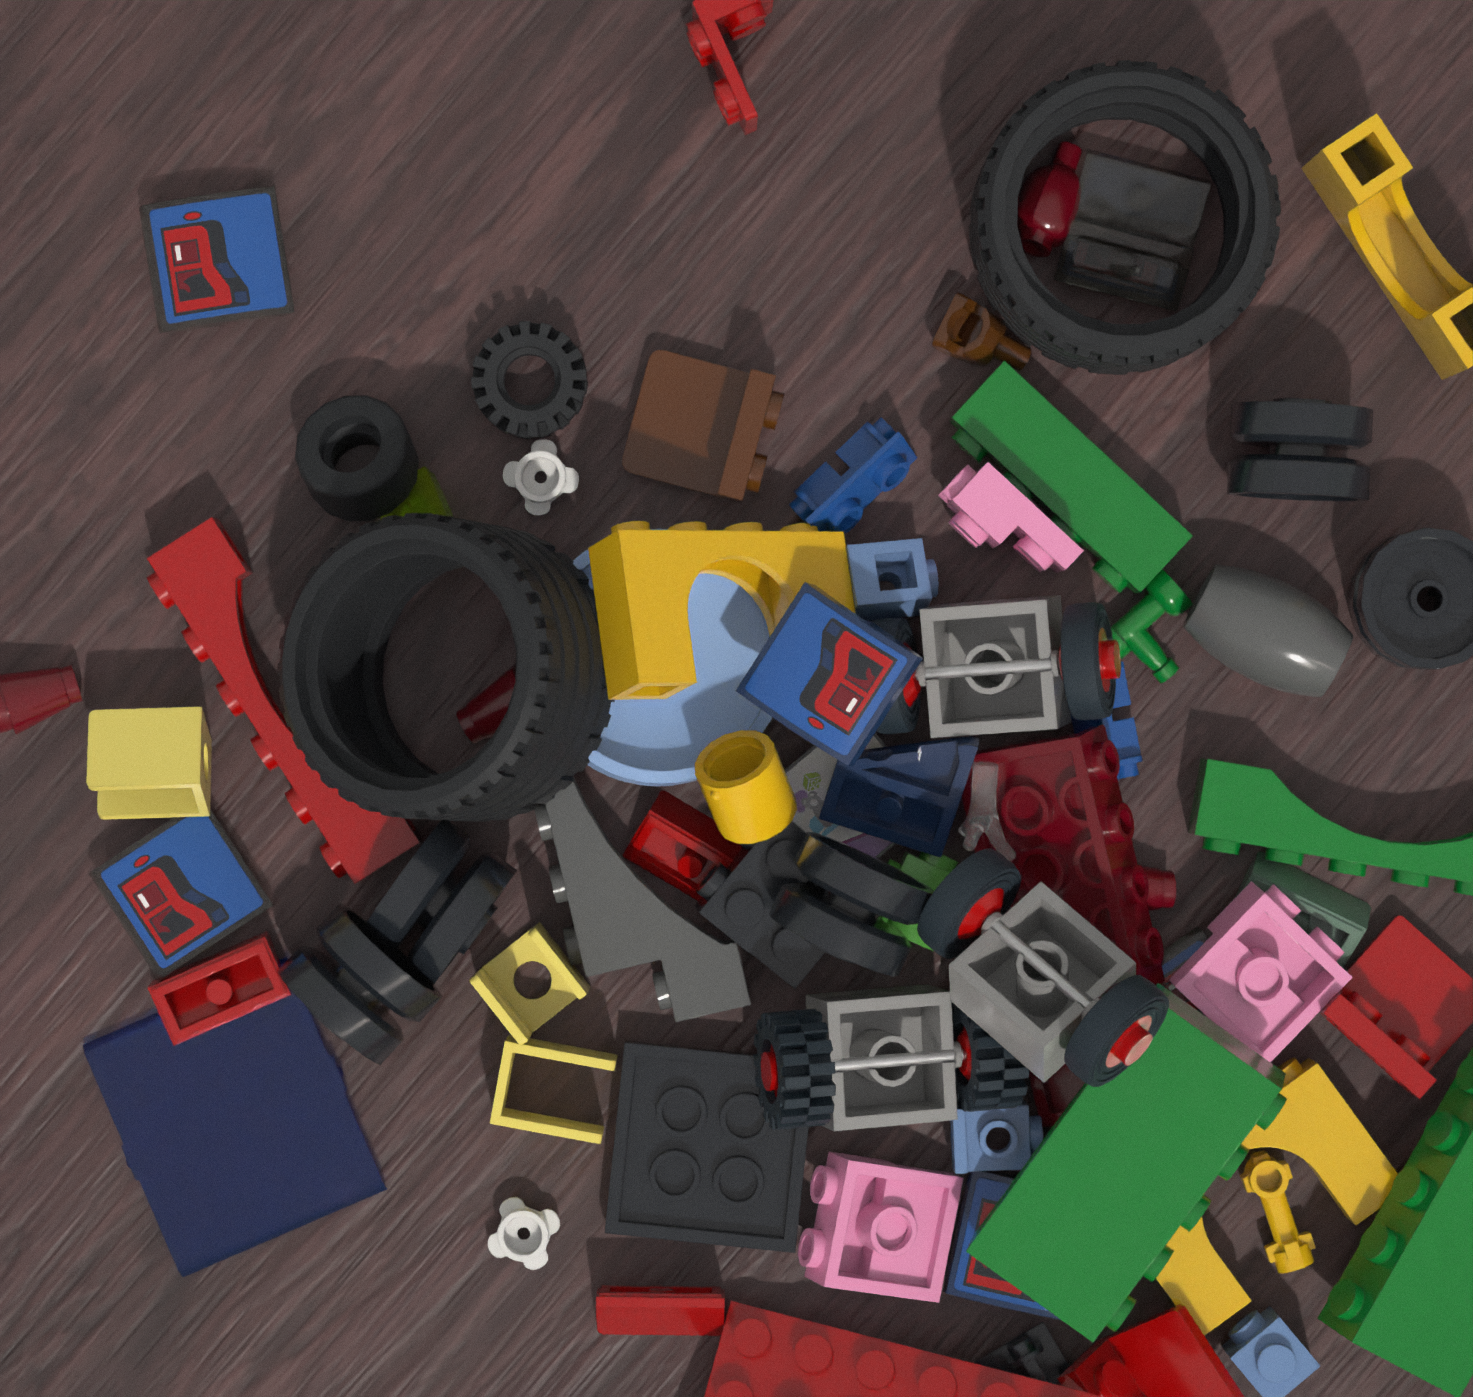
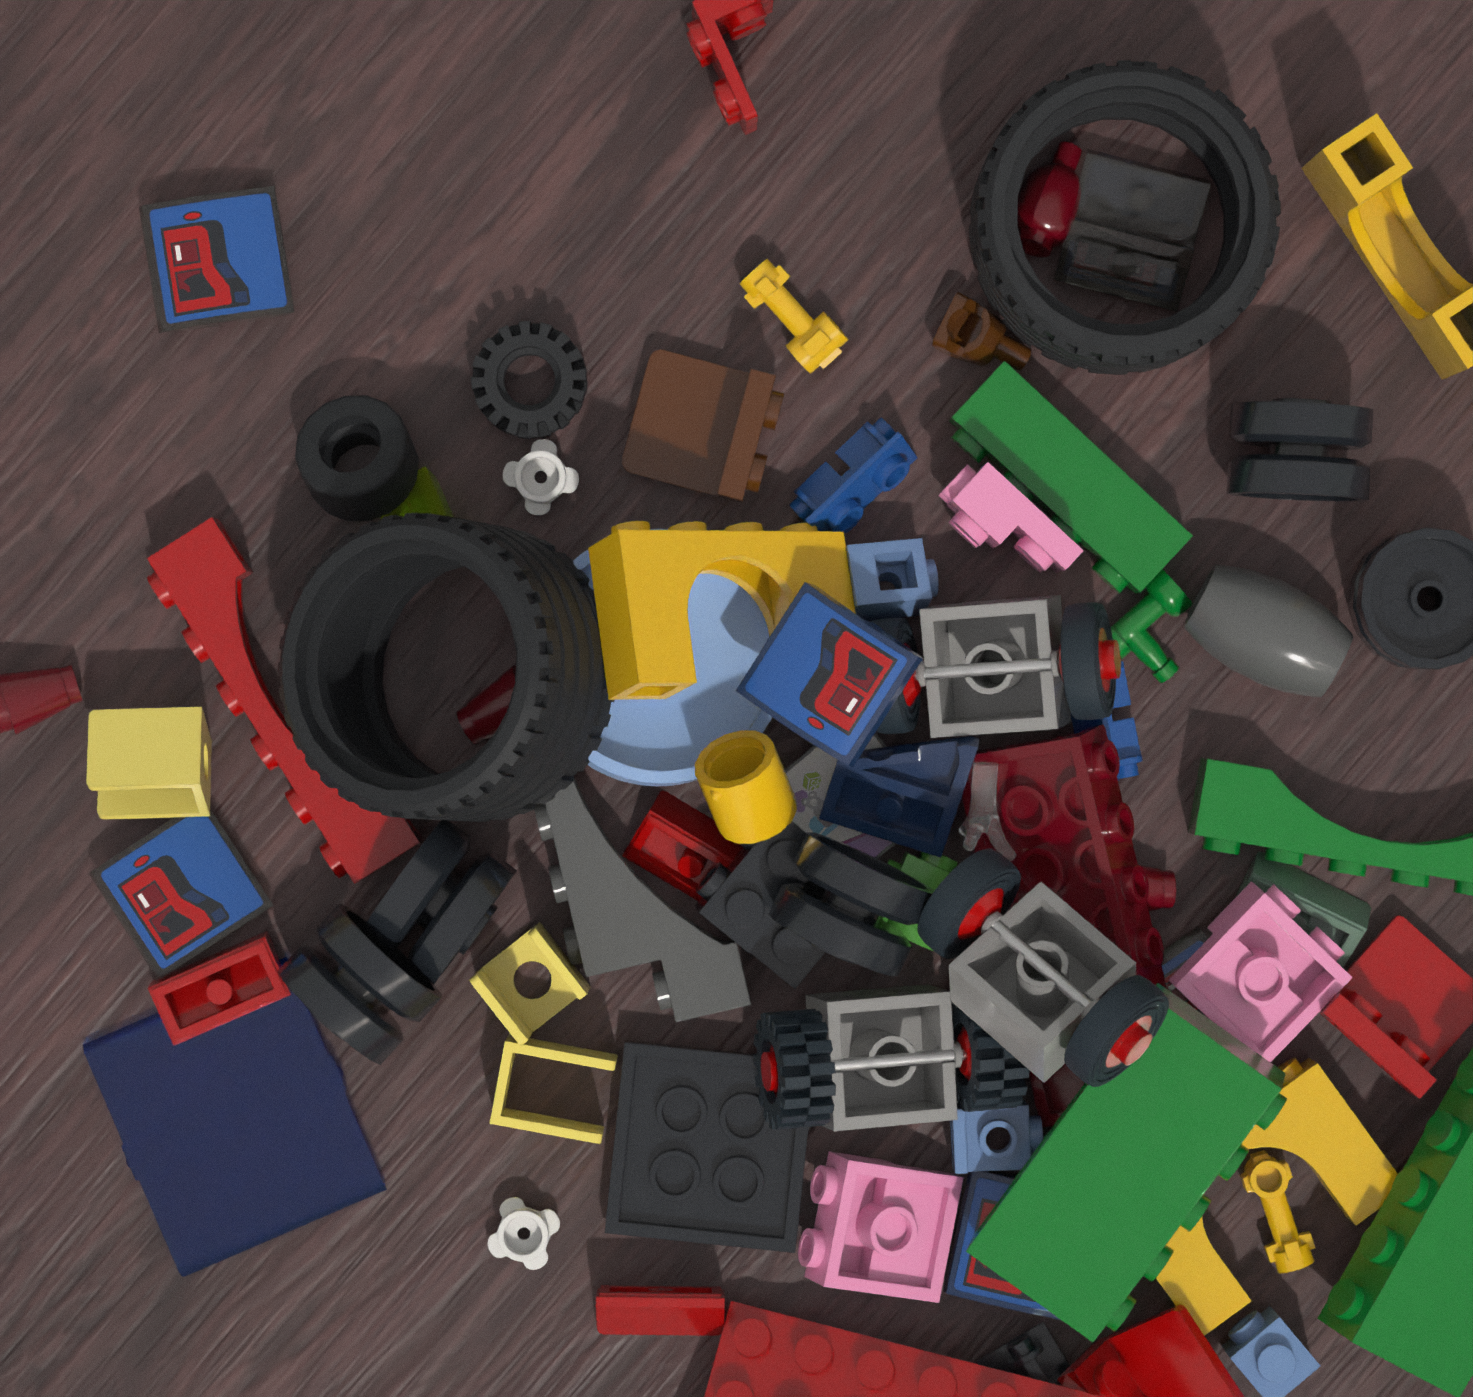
(815, 340): none -> yellow bar

